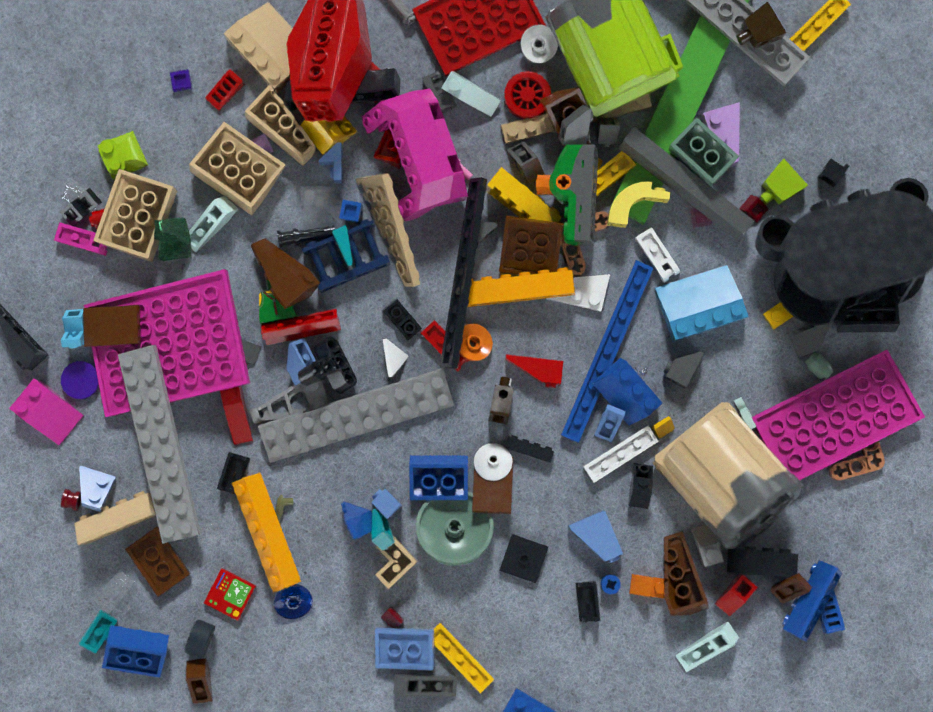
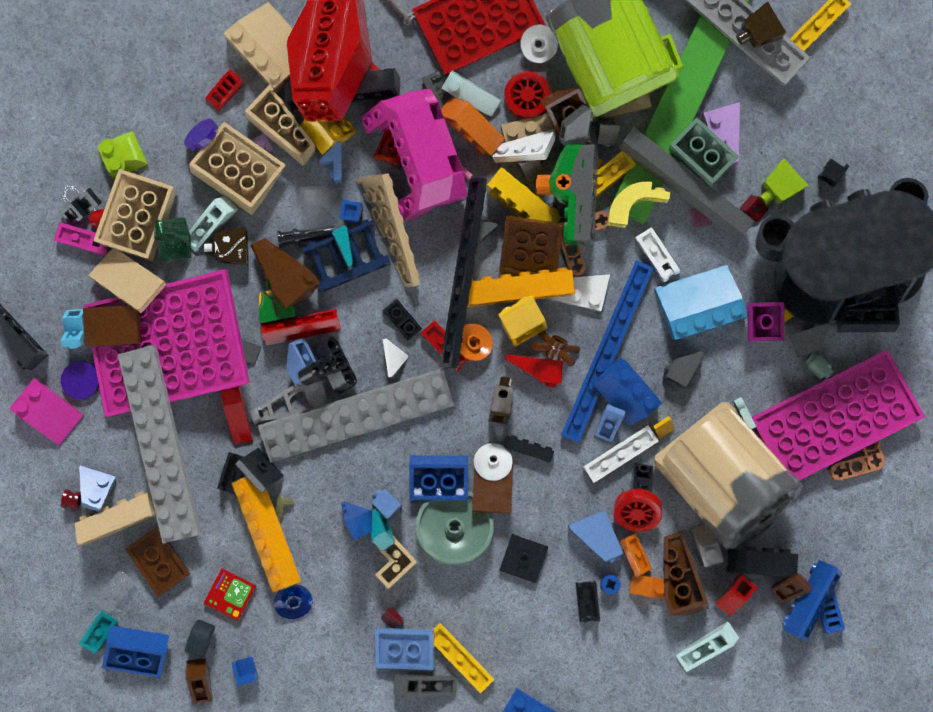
(127, 280): none -> tan tile
(181, 80): dark purple tile -> none
(201, 134): none -> dark purple tile
(230, 247): none -> dark brown torso
(245, 671): none -> blue panel
(259, 469): none -> black plate
(472, 126): none -> orange wedge
(522, 320): none -> yellow slope
(527, 148): none -> white wing
(556, 348): none -> reddish brown bar
(635, 554): none -> orange plate
(637, 510): none -> red wheel
(765, 321): none -> magenta slope

